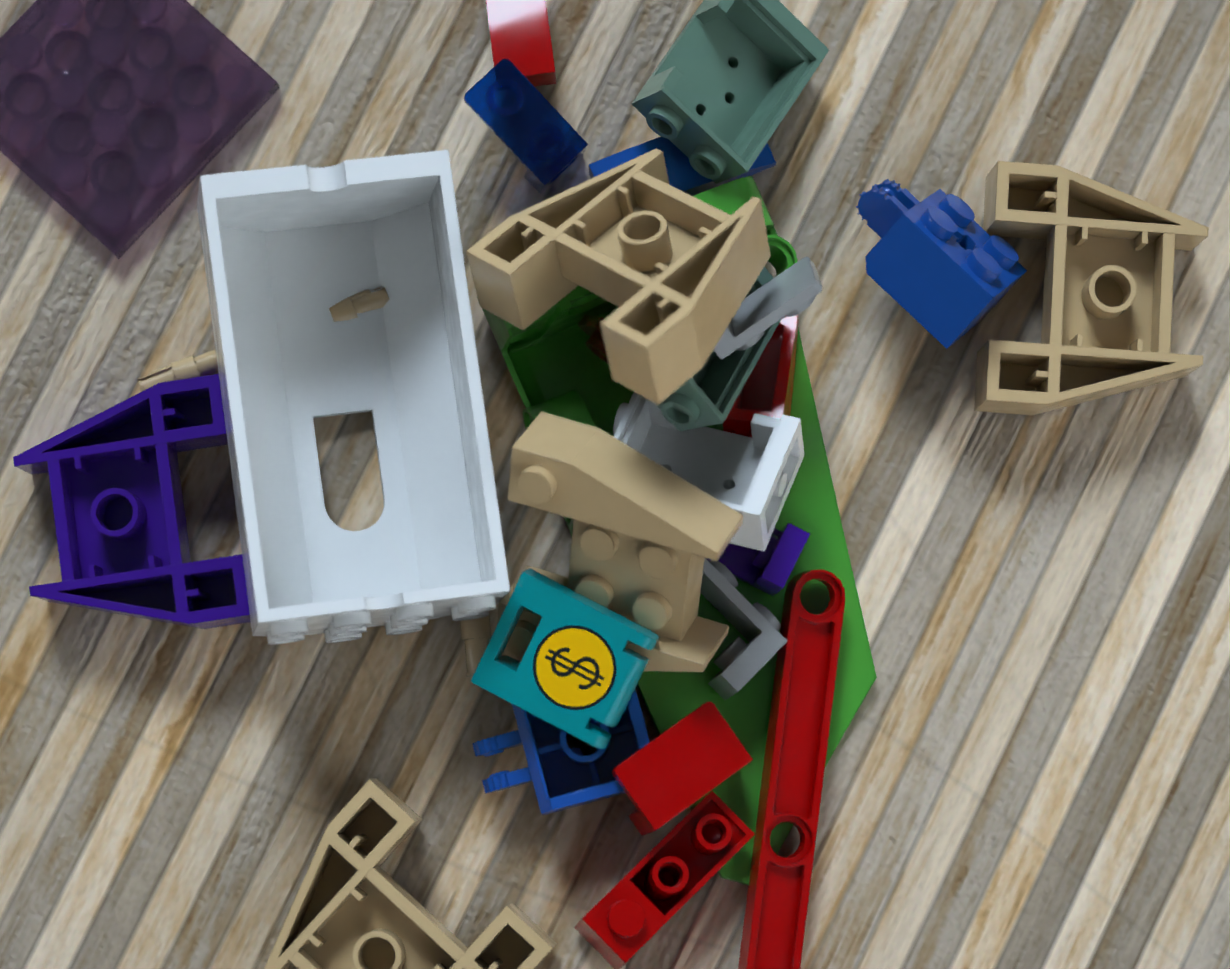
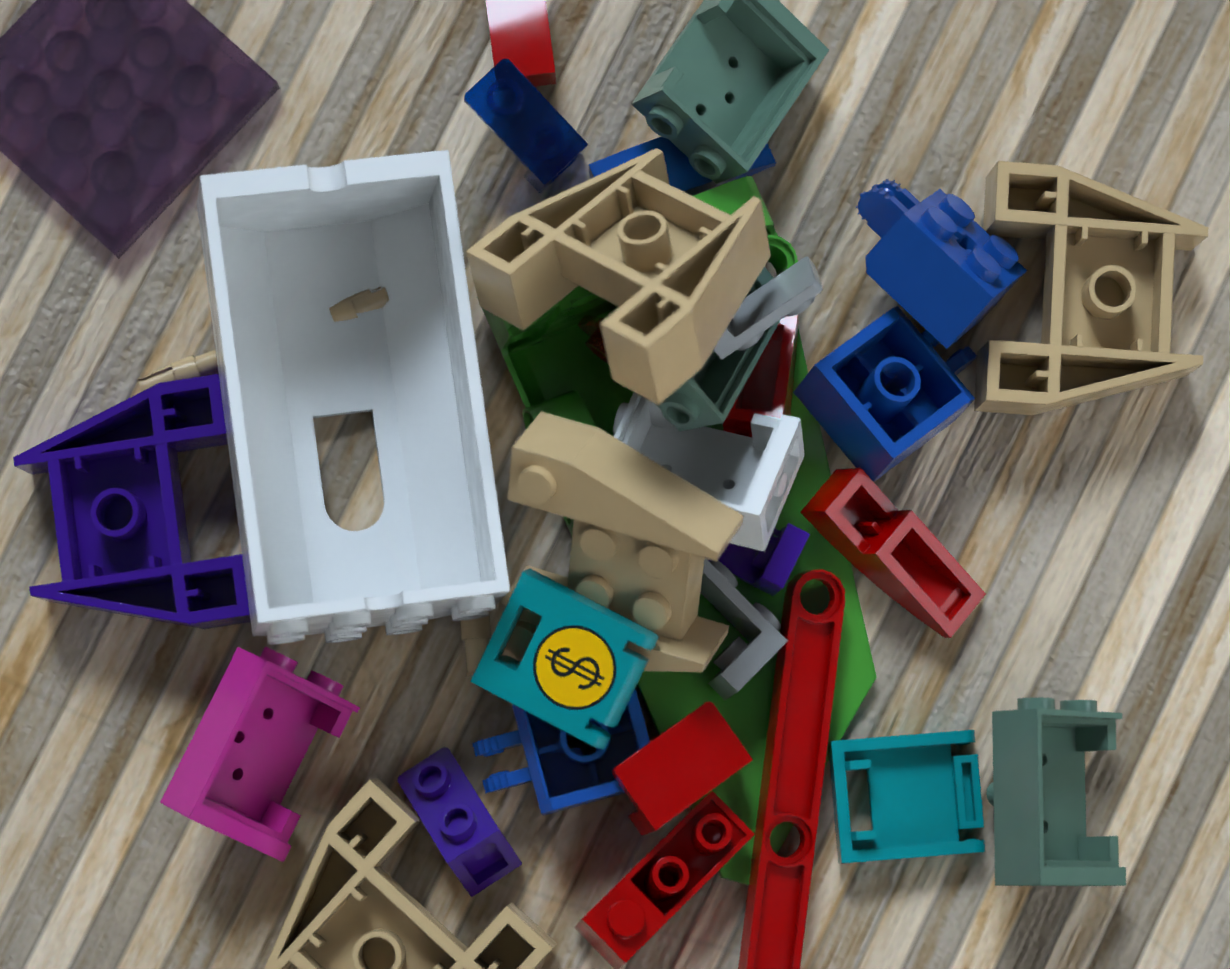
(253, 747): none -> dark pink piece
(458, 821): none -> dark purple bracket
(886, 392): none -> blue hinge
(893, 550): none -> red slope
(914, 793): none -> teal container
(1043, 795): none -> sand green piece

